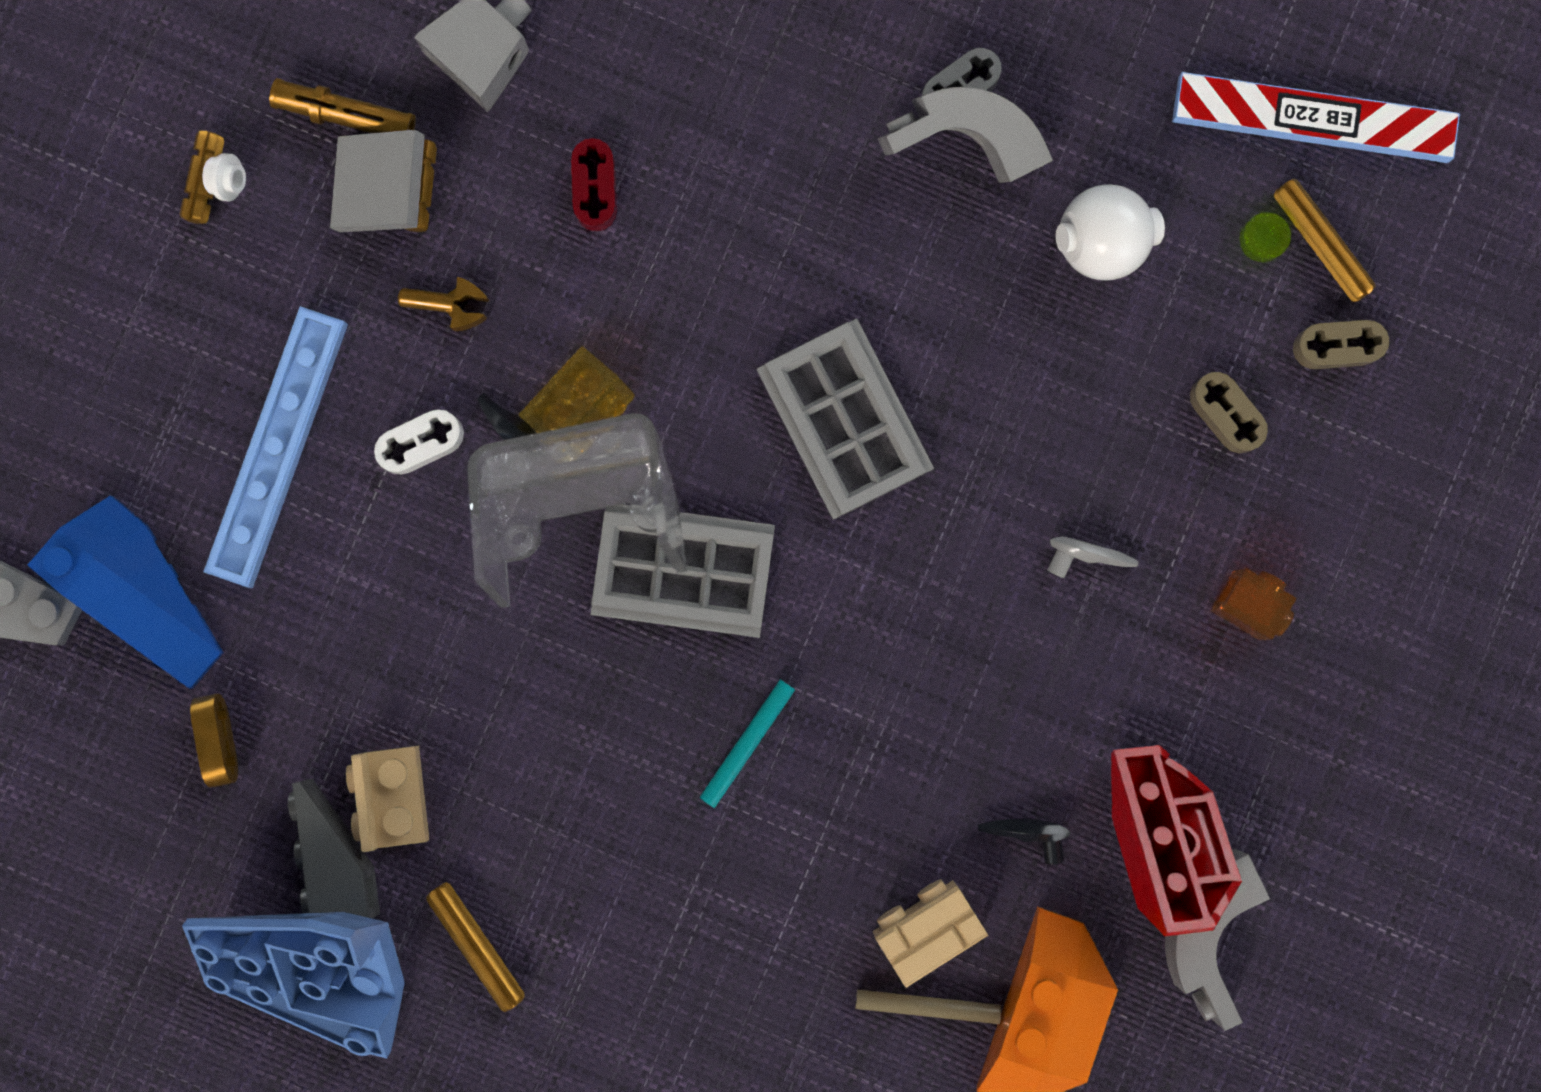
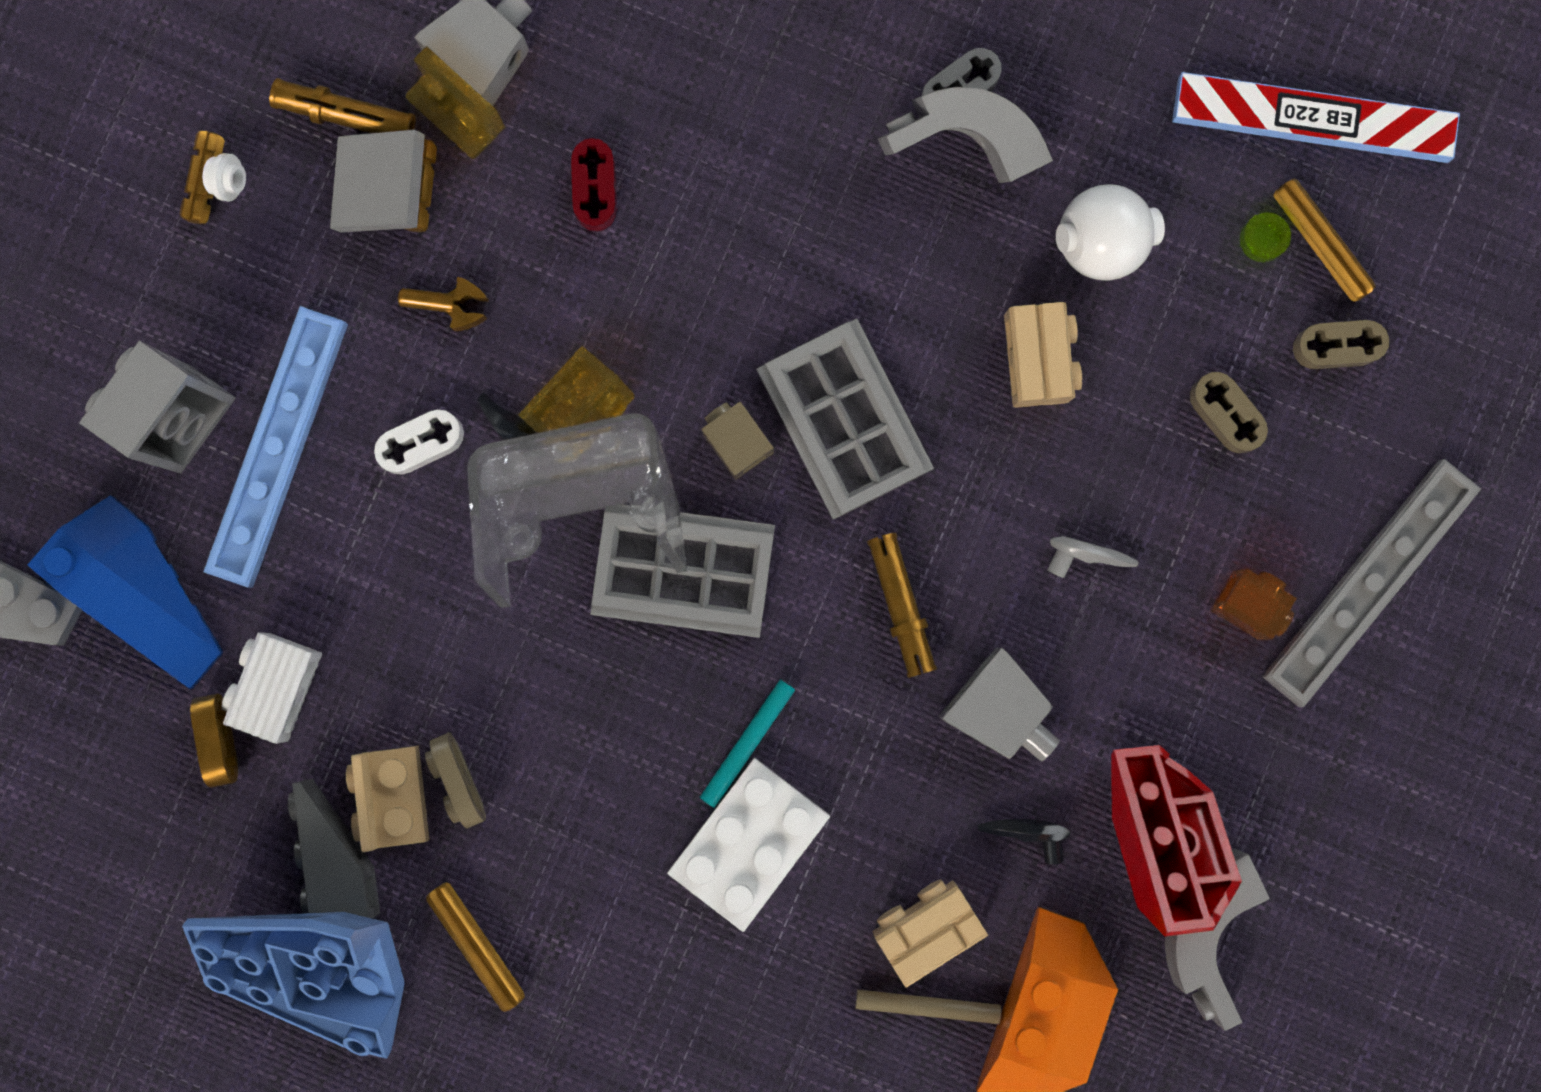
(156, 408): none -> light grey brick
(270, 687): none -> white brick
(453, 105): none -> clear yellow bracket
(463, 800): none -> dark tan plate
(736, 438): none -> dark tan brick
(748, 844): none -> white plate
(902, 605): none -> pearl gold pin
(1002, 709): none -> light grey torso
(1041, 354): none -> tan brick
(1371, 583): none -> light grey tile

